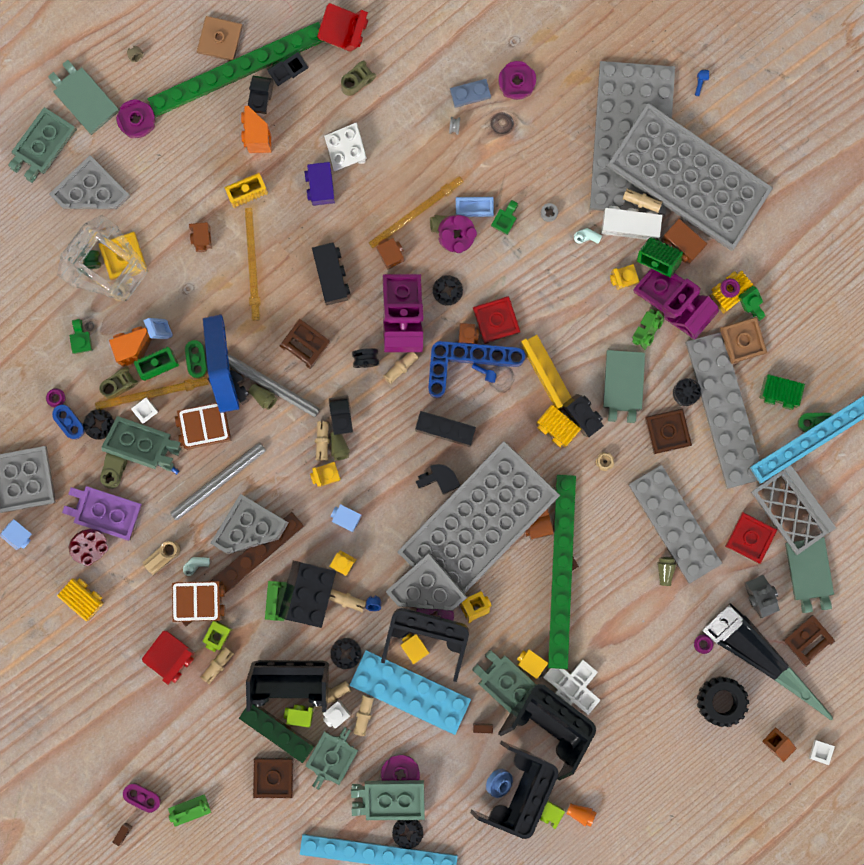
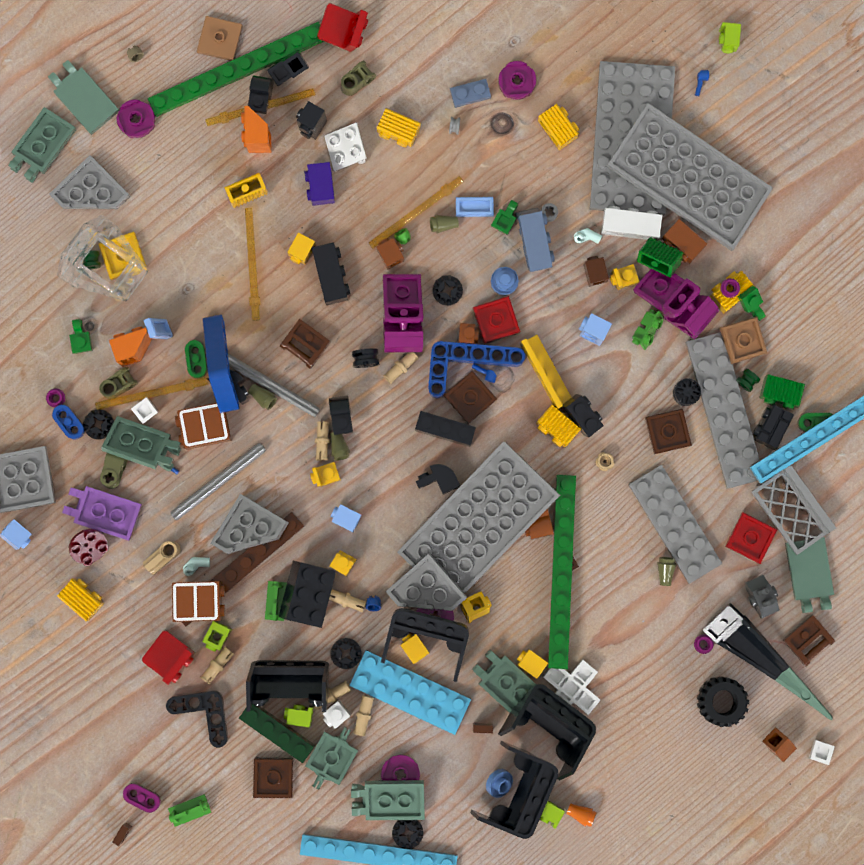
(156, 363): green brick -> none
(201, 236): dark orange brick -> none
(204, 705): none -> black beam
(224, 117): none -> clear yellow bar
(301, 249): none -> yellow brick
(311, 120): none -> black brick
(398, 128): none -> yellow brick
(403, 236): none -> bright green hinge
(446, 233): magenta plate -> none
(470, 397): none -> reddish brown tile
(504, 281): none -> medium blue plate
(535, 239): none -> sand blue wedge
(558, 126): none -> yellow brick
(594, 329): none -> light blue brick
(595, 271): none -> reddish brown brick
(623, 383): sand green tile -> none
(642, 200): tan pin -> none
(729, 37): none -> lime brick
(748, 380): none -> dark green wheel
(773, 426): none -> black brick

